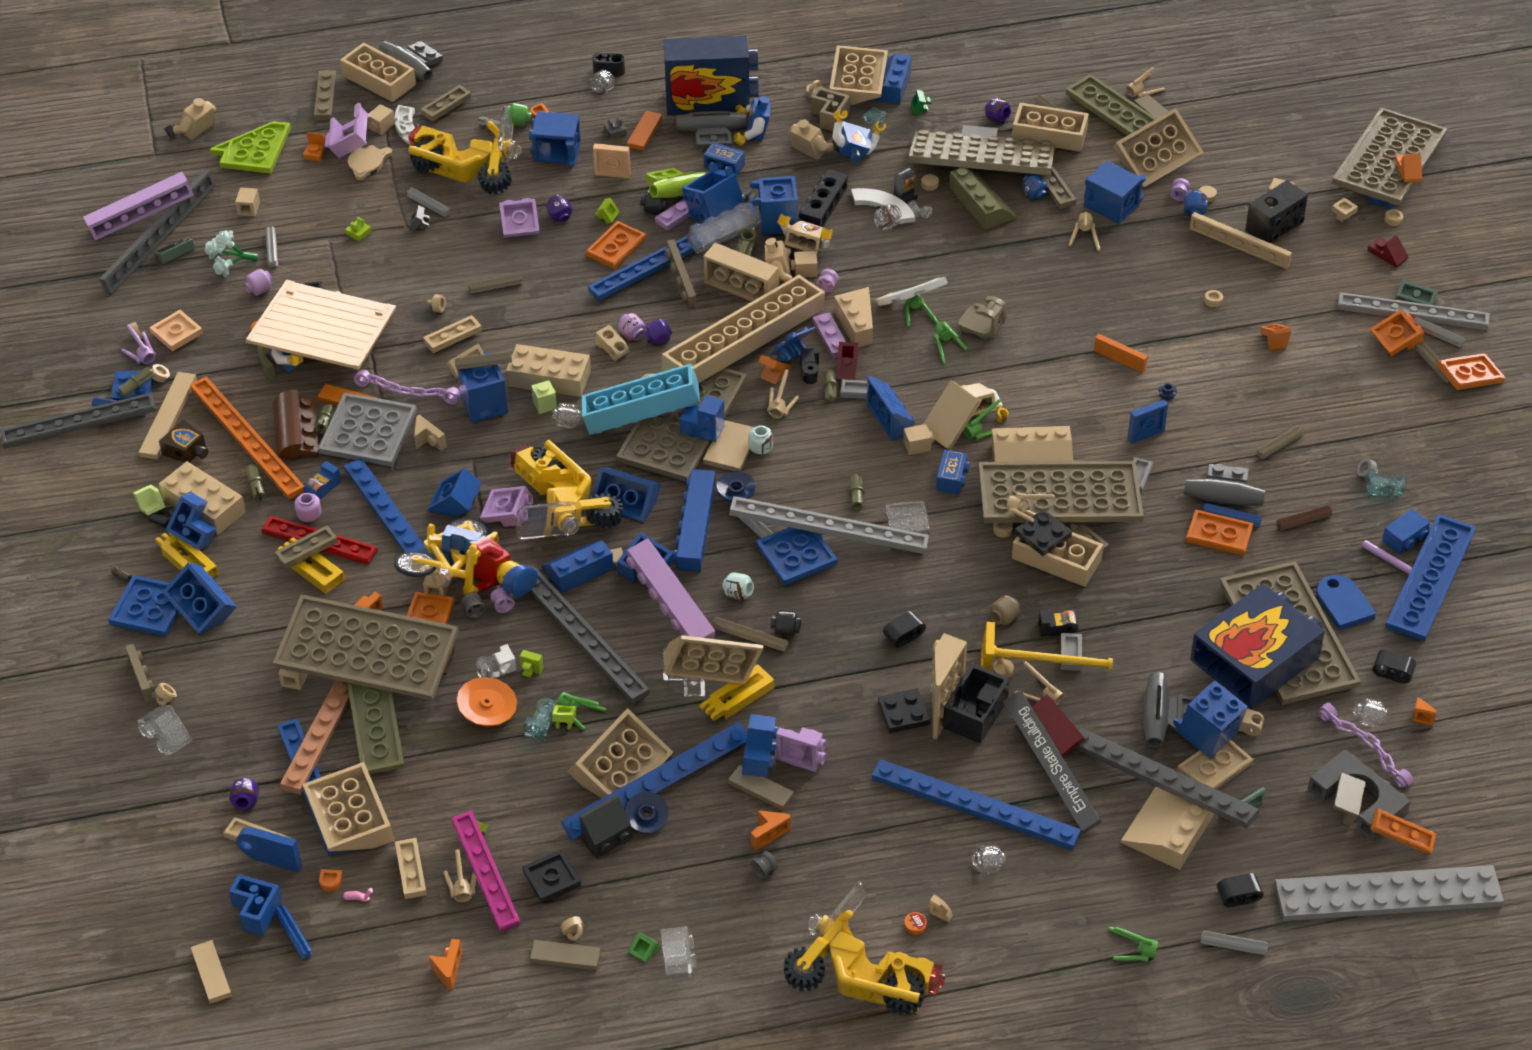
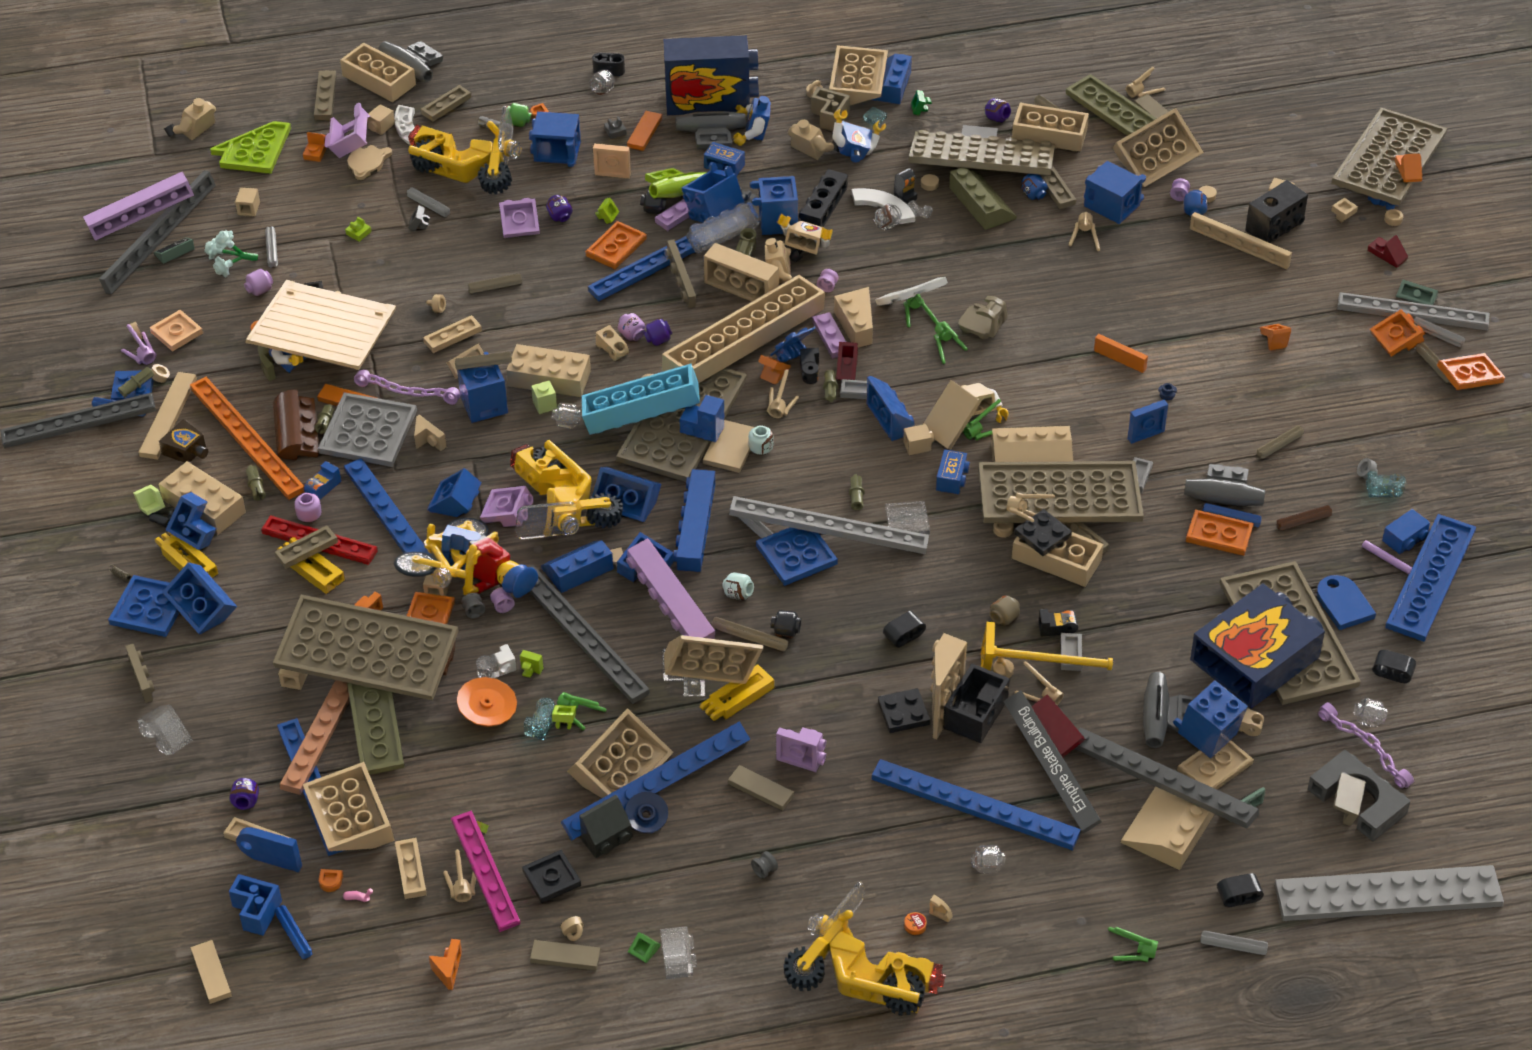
(166, 693): tan tile -> none
(736, 484): dark blue dish -> none
(759, 745): blue brick -> none
(771, 827): orange slope -> none
(805, 264): tan brick -> none
(1213, 298): tan tile -> none
(1403, 831): orange tile -> none
(1424, 713): orange slope -> none

